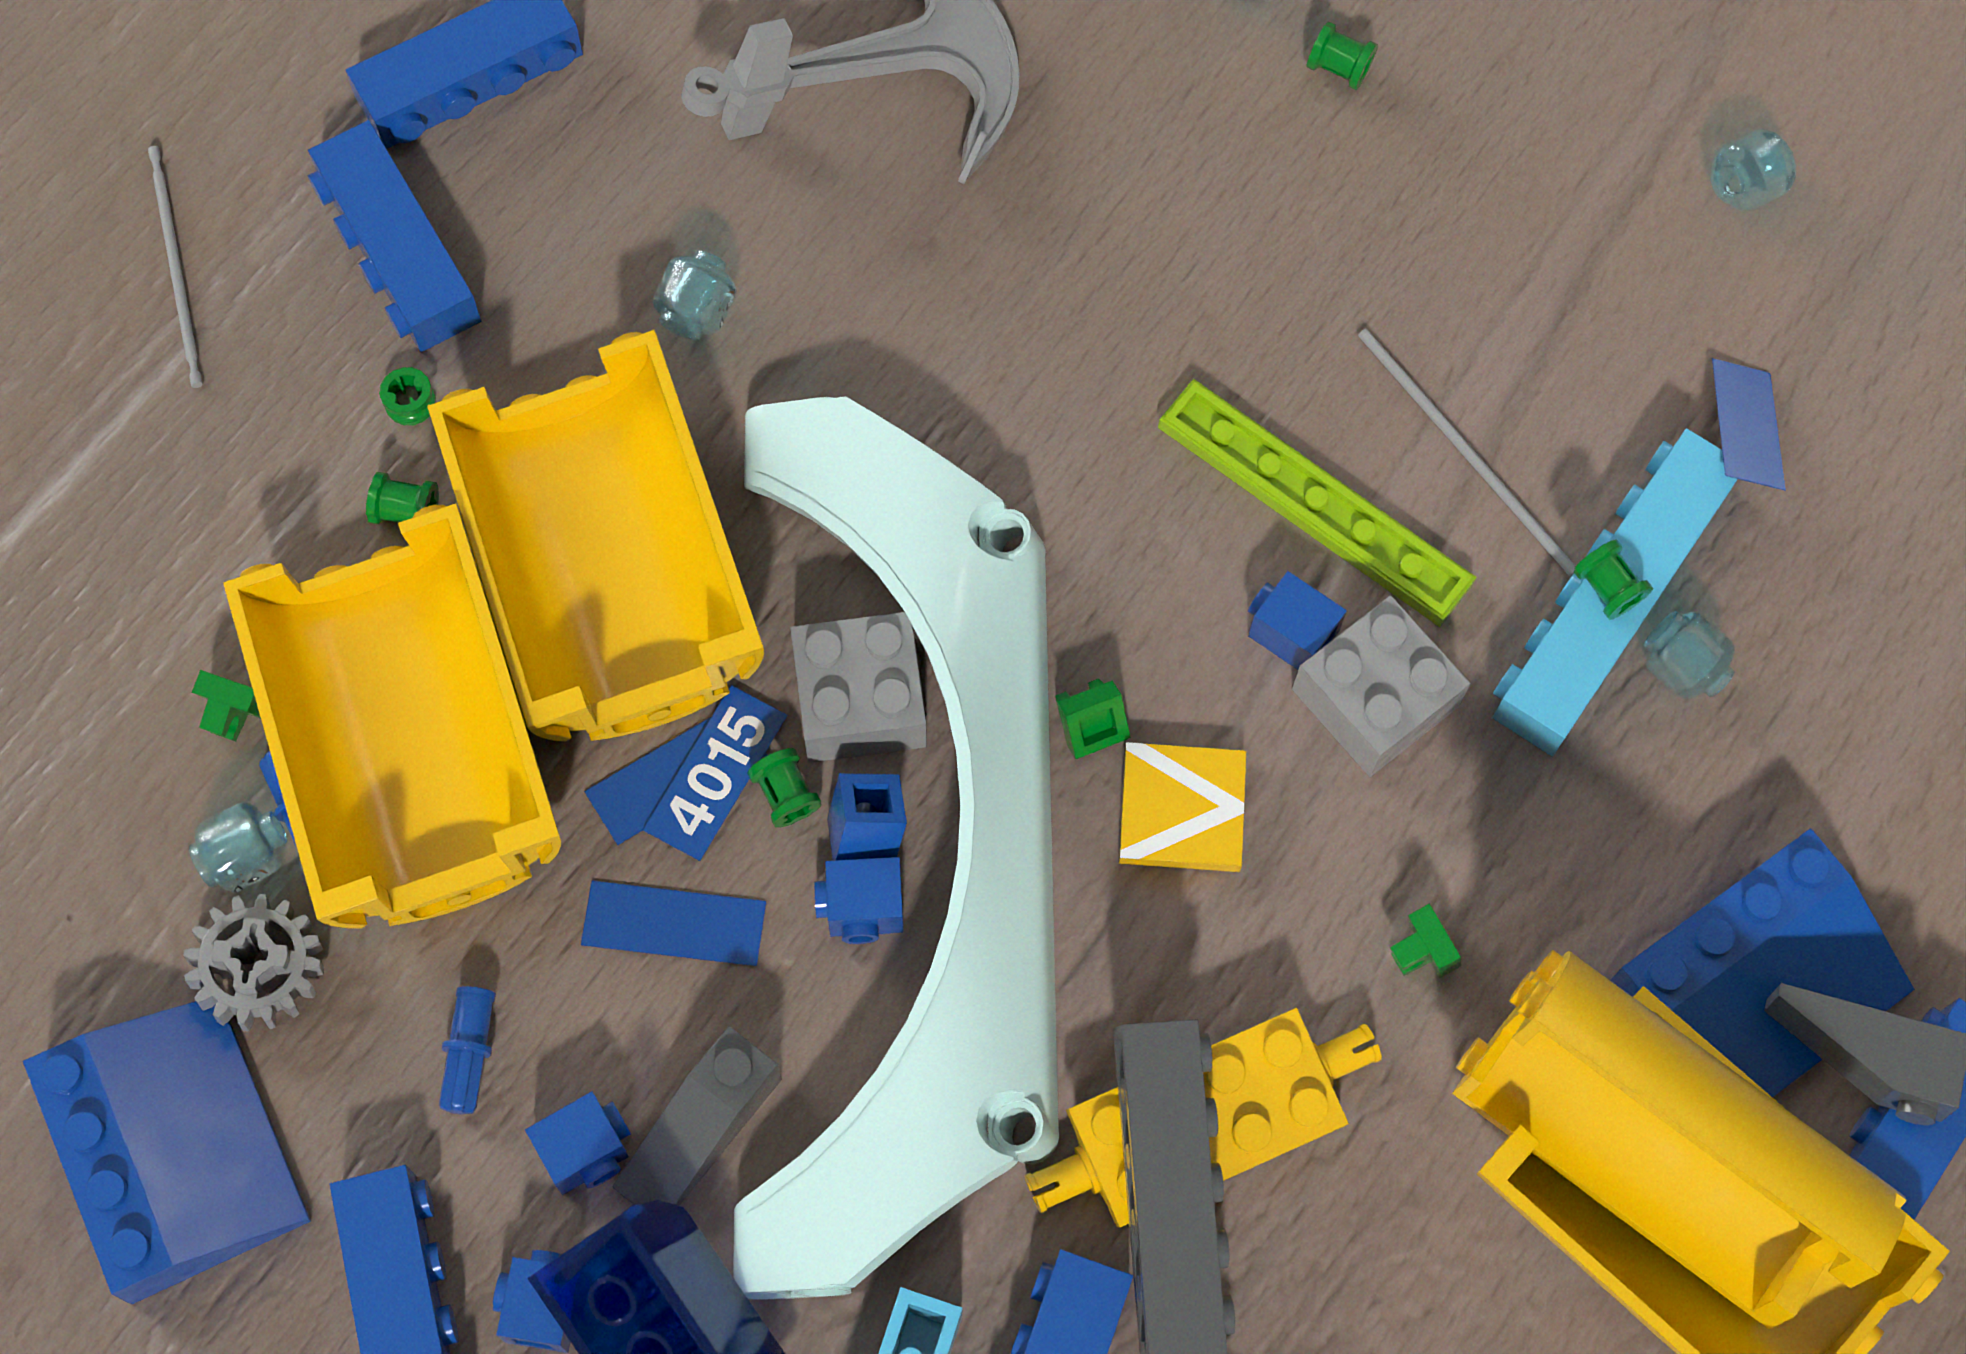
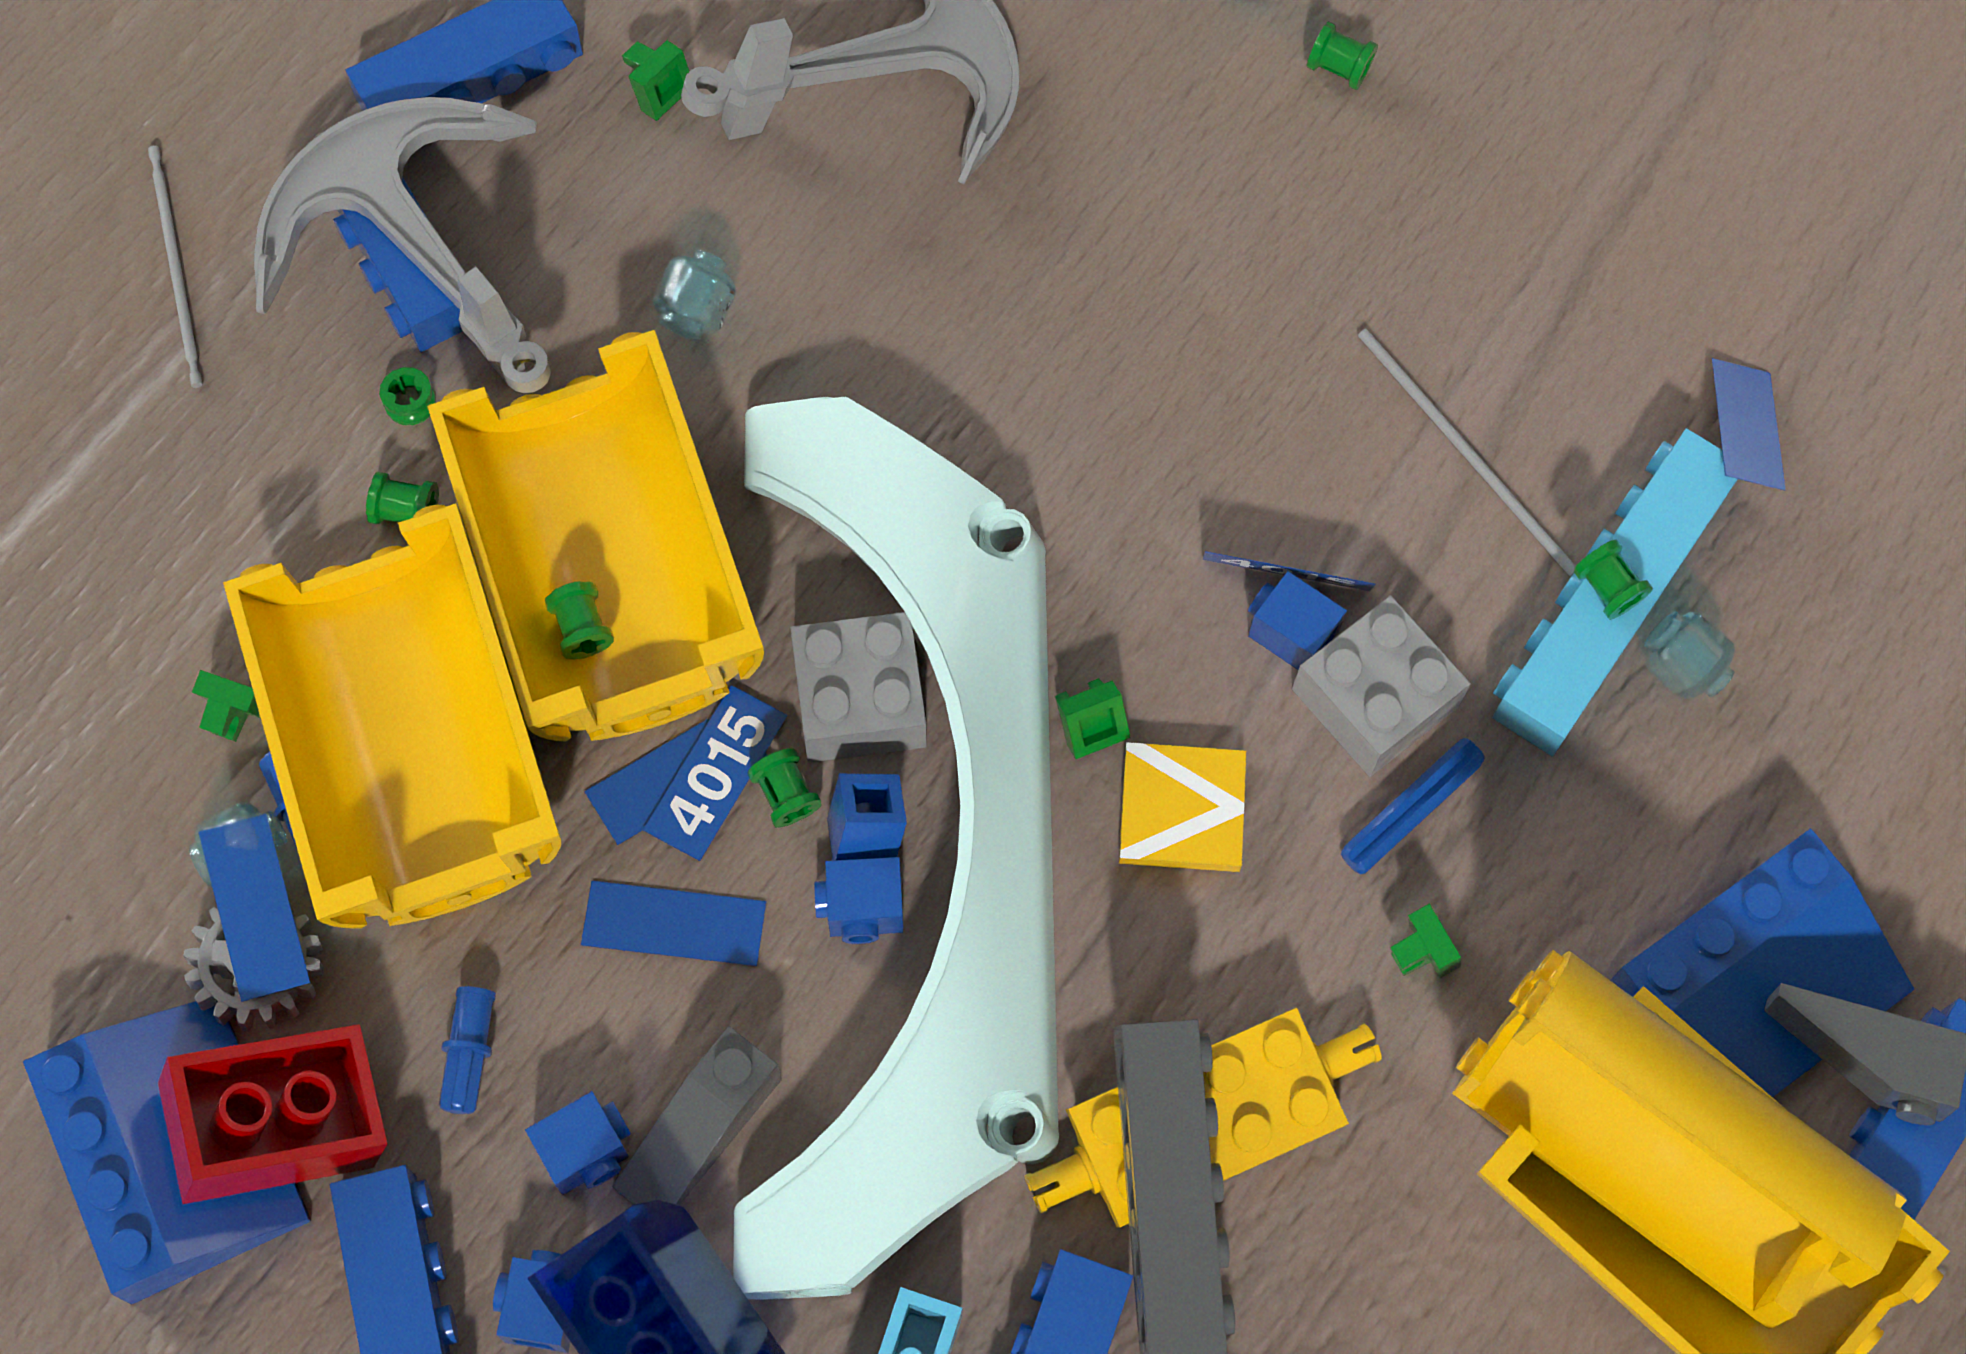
(254, 912): none -> blue sticker
(271, 1113): none -> red brick
(361, 170): none -> light grey piece
(579, 620): none -> green bush
(656, 76): none -> green tile
(1277, 569): none -> blue sticker
(1317, 502): lime tile -> none
(1412, 806): none -> blue axle
(1753, 170): clear light blue head -> none

